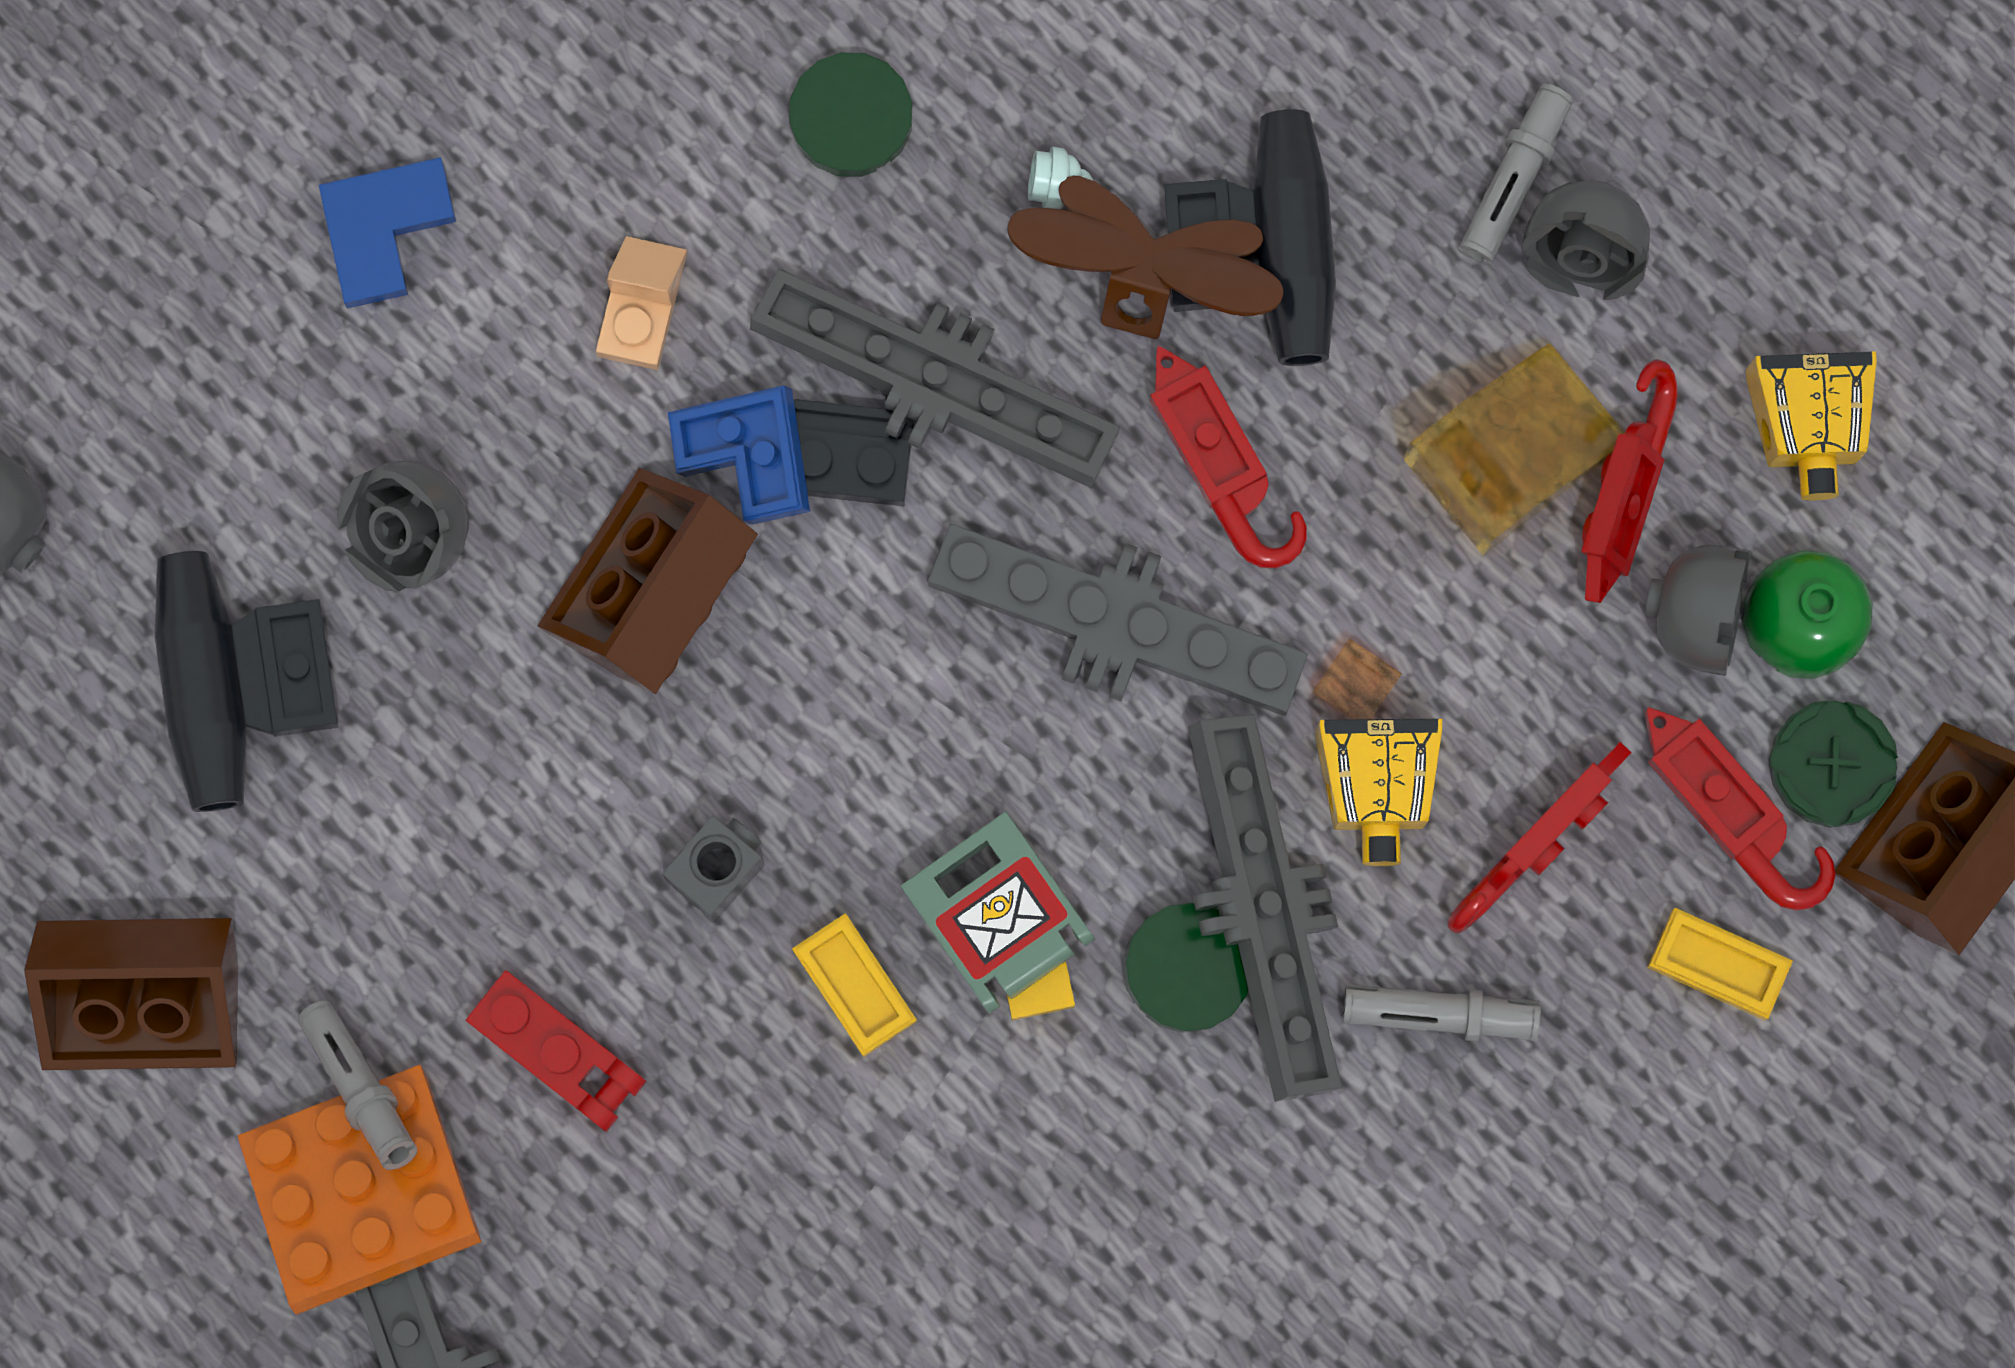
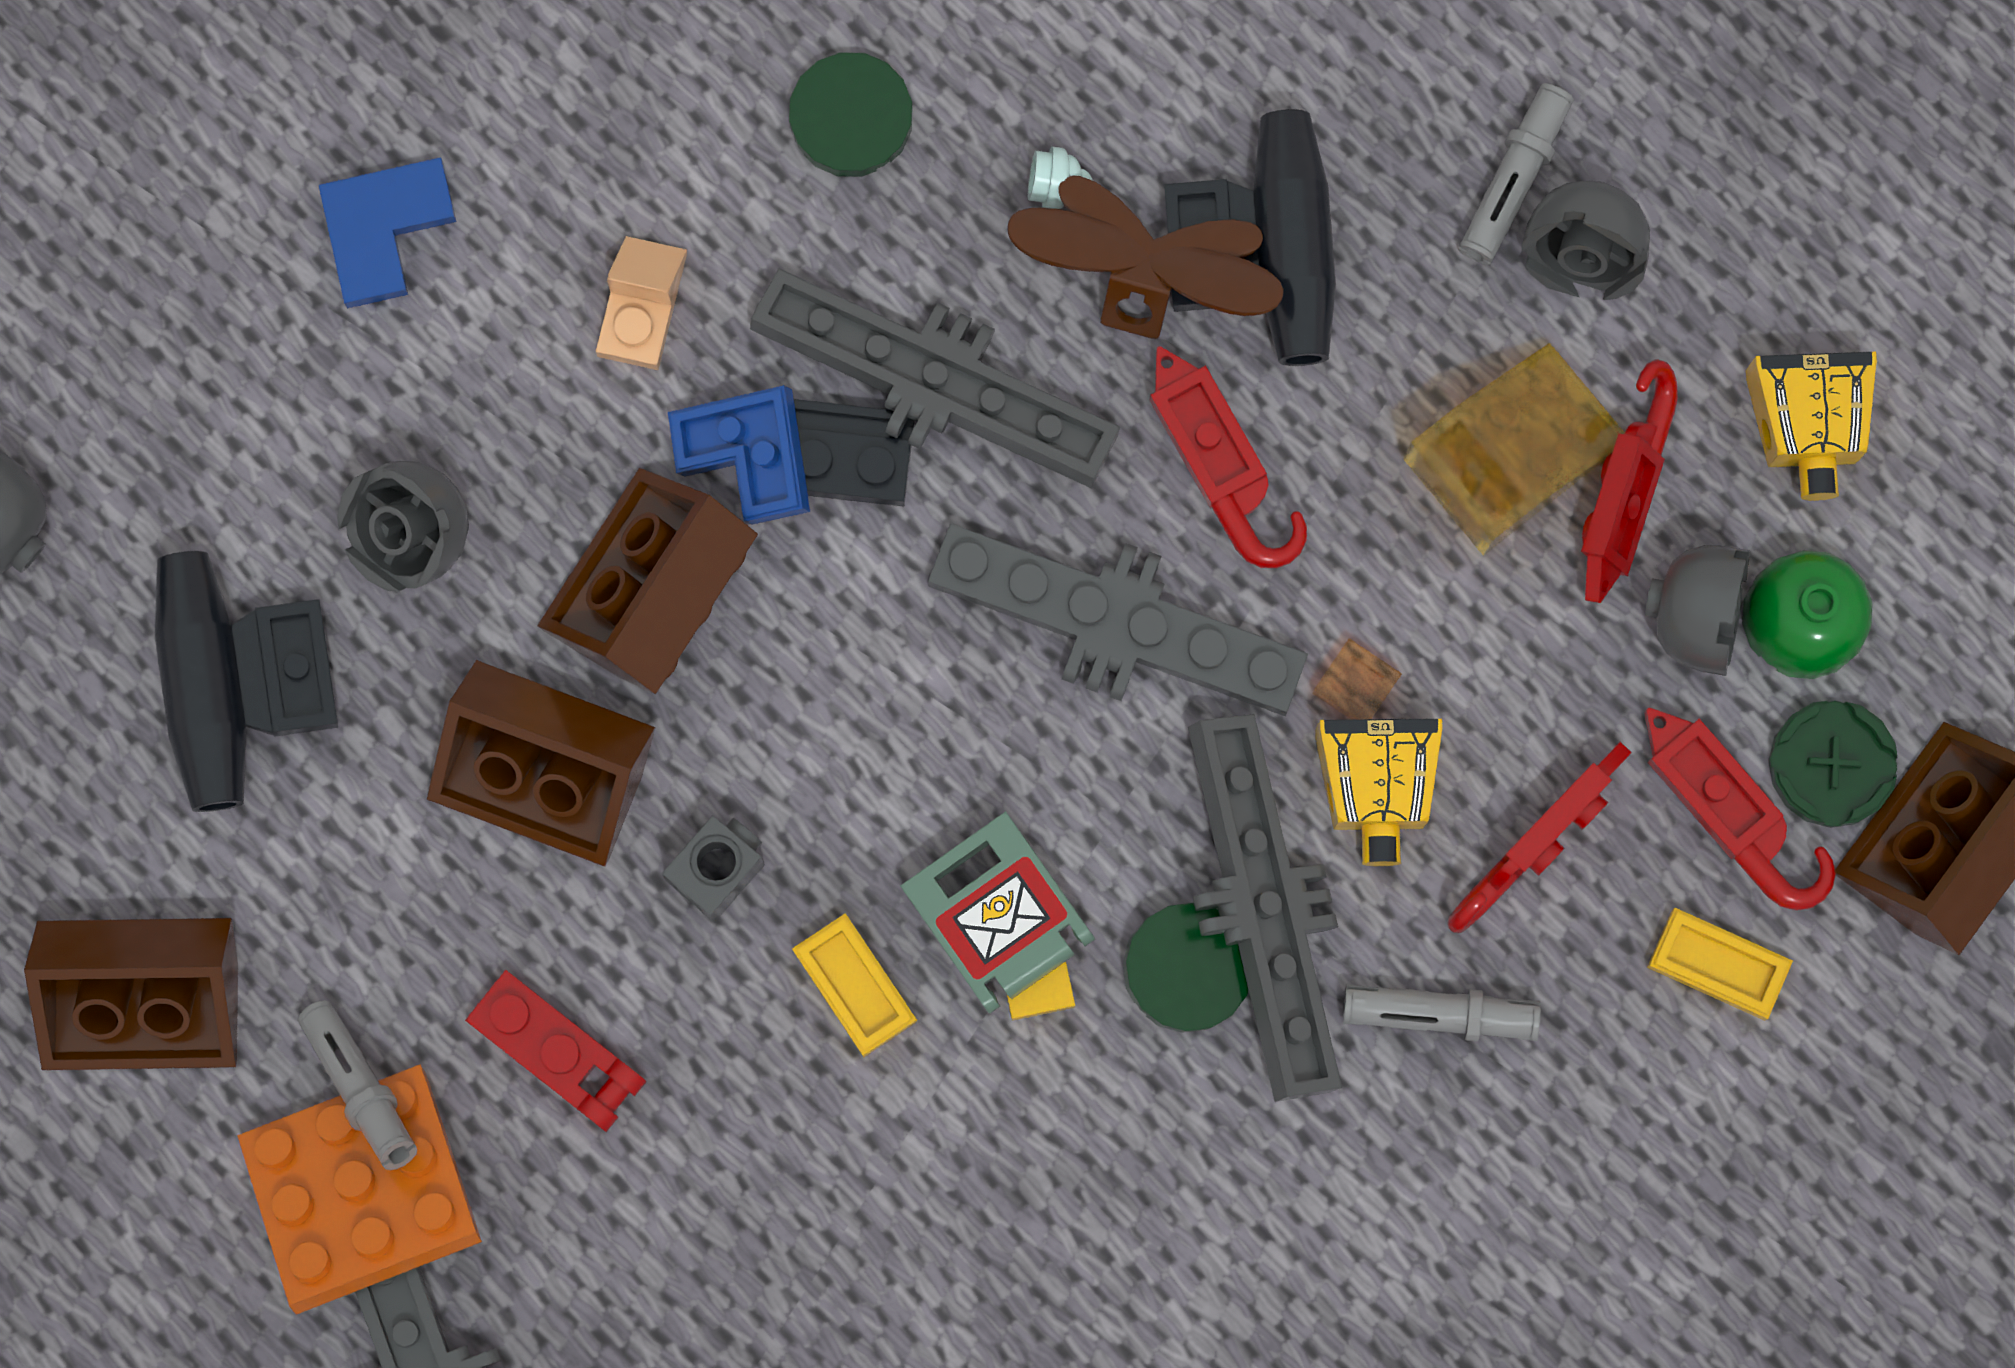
(539, 762): none -> reddish brown slope

